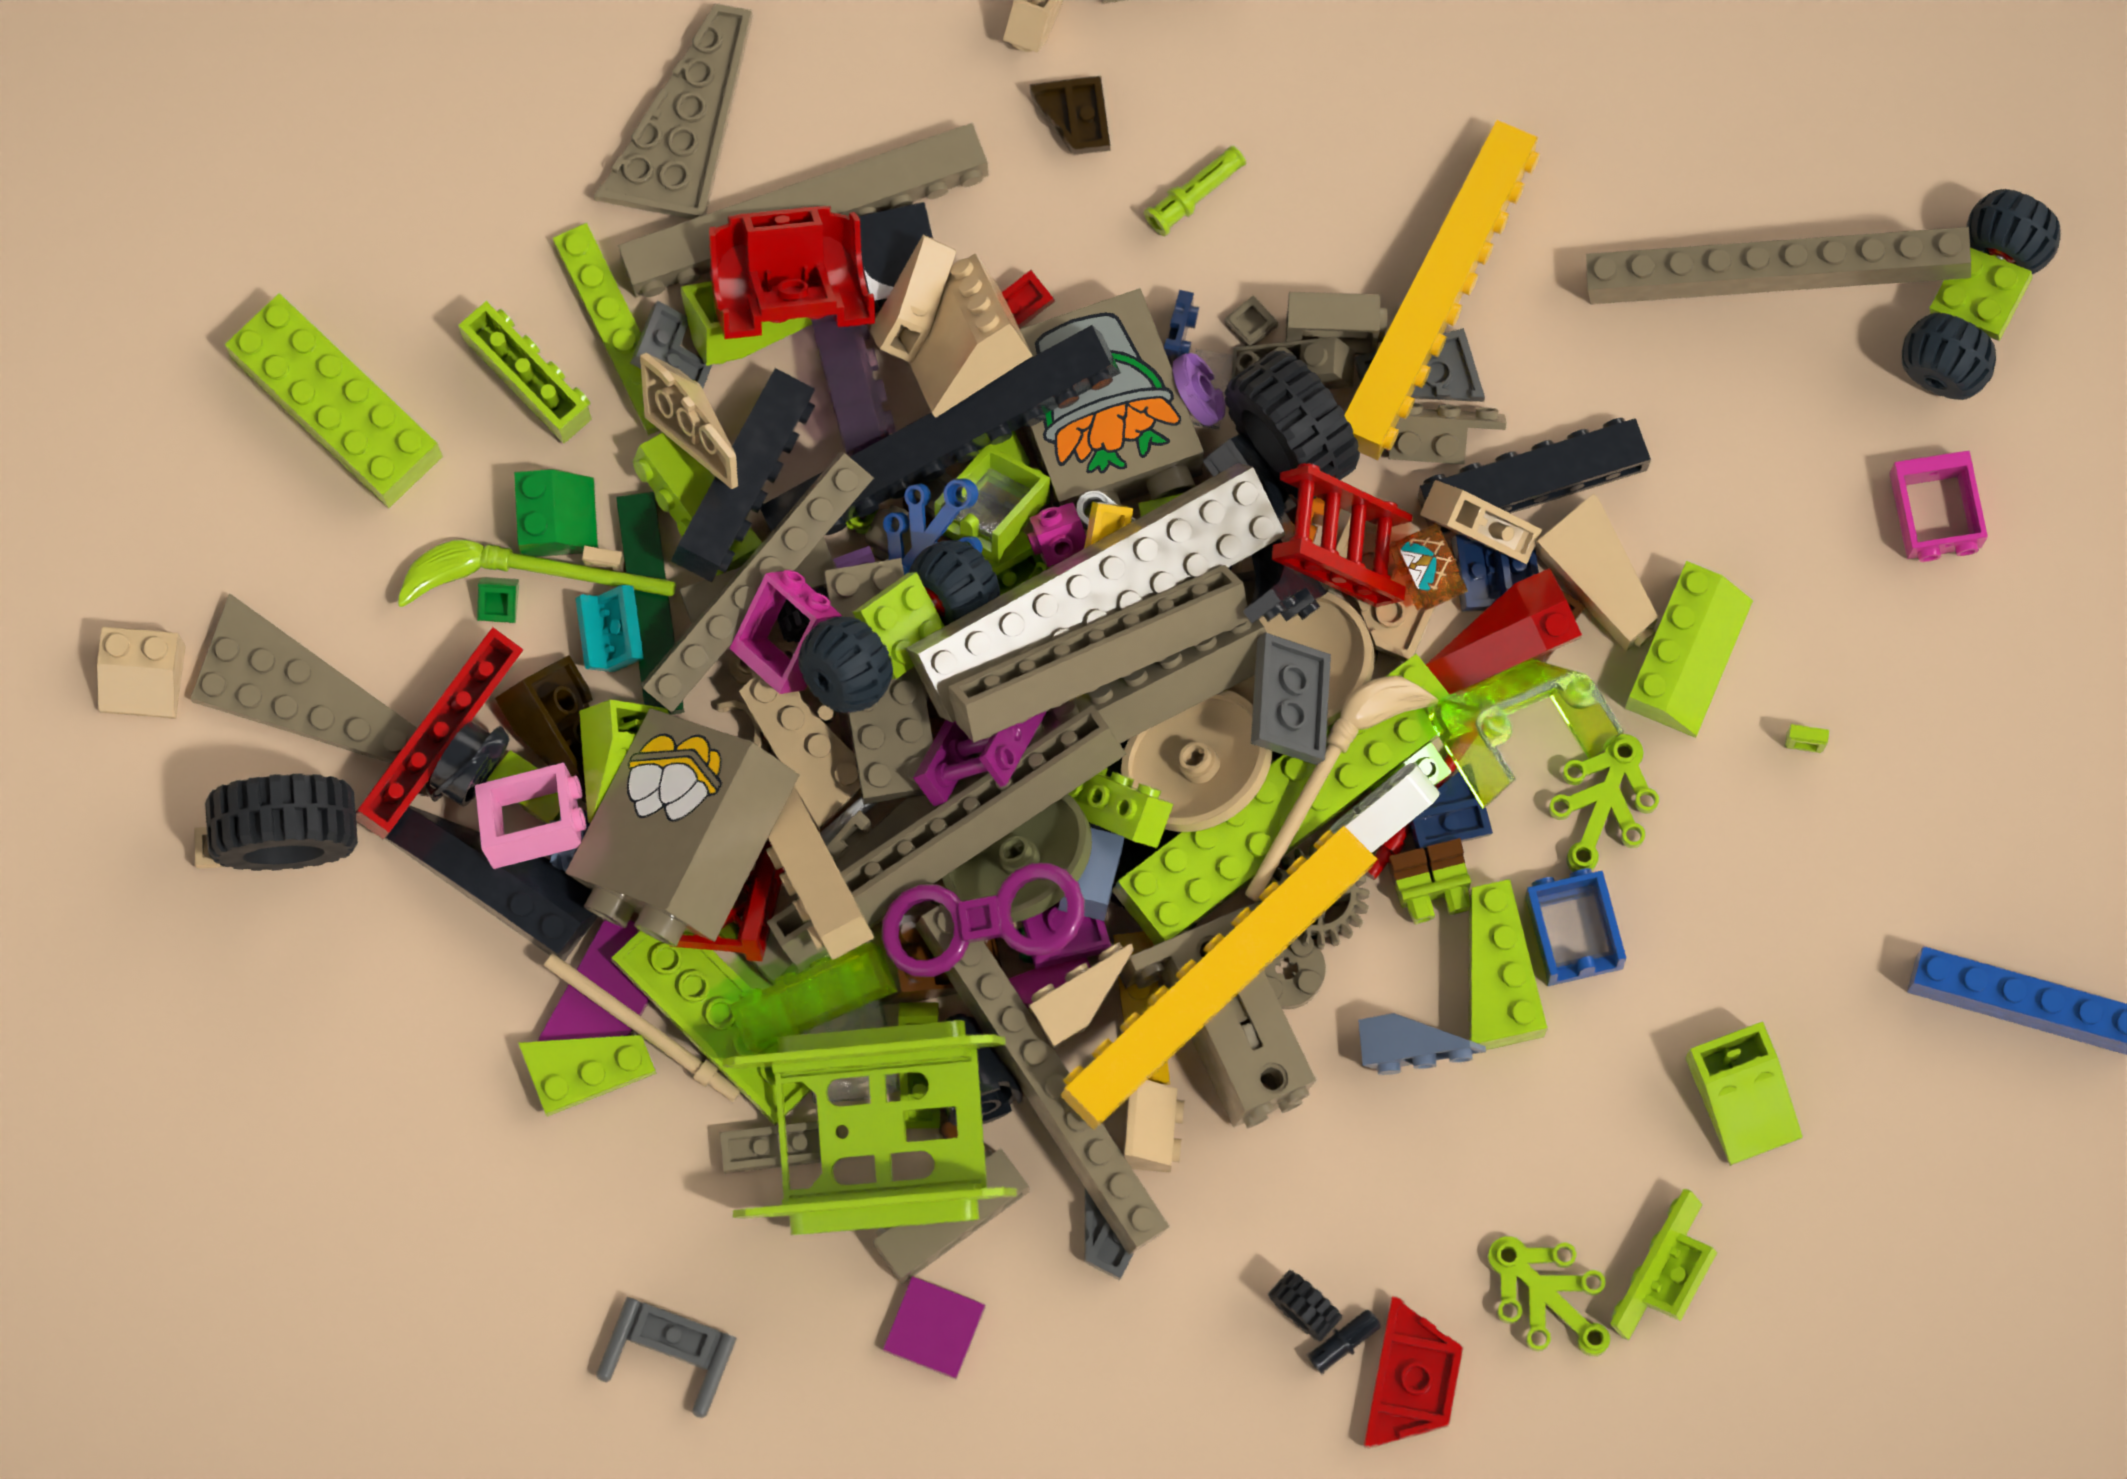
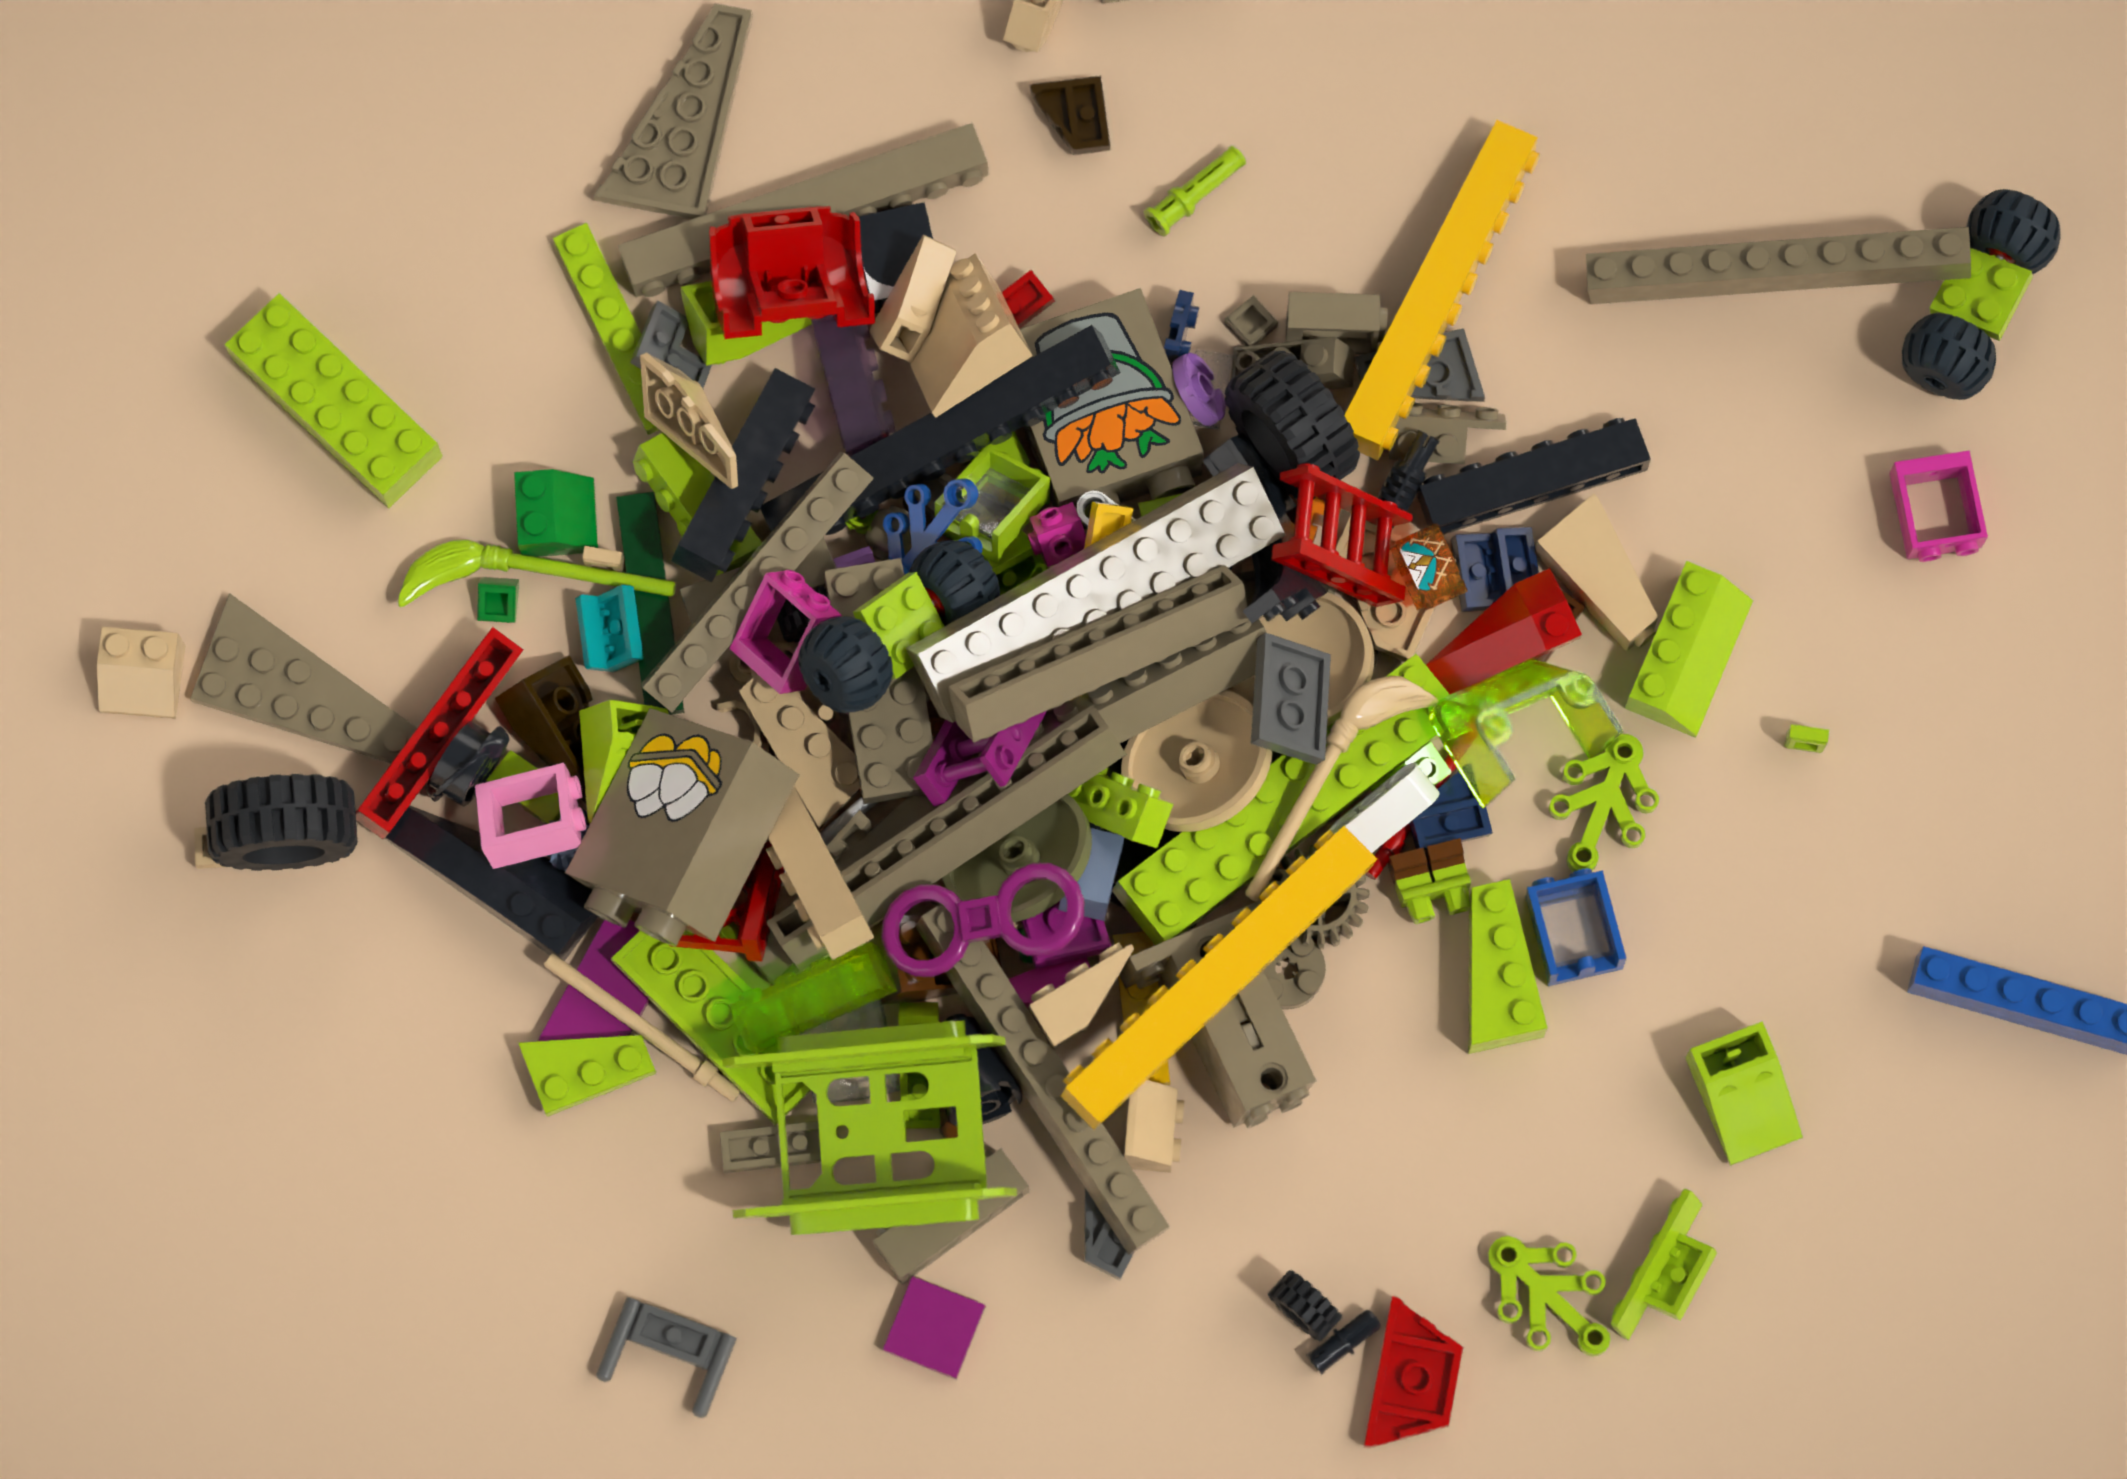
(525, 372): lime brick -> none
(1398, 1041): sand blue slope -> none
(1407, 473): none -> black hinge
(1480, 521): tan slope -> none

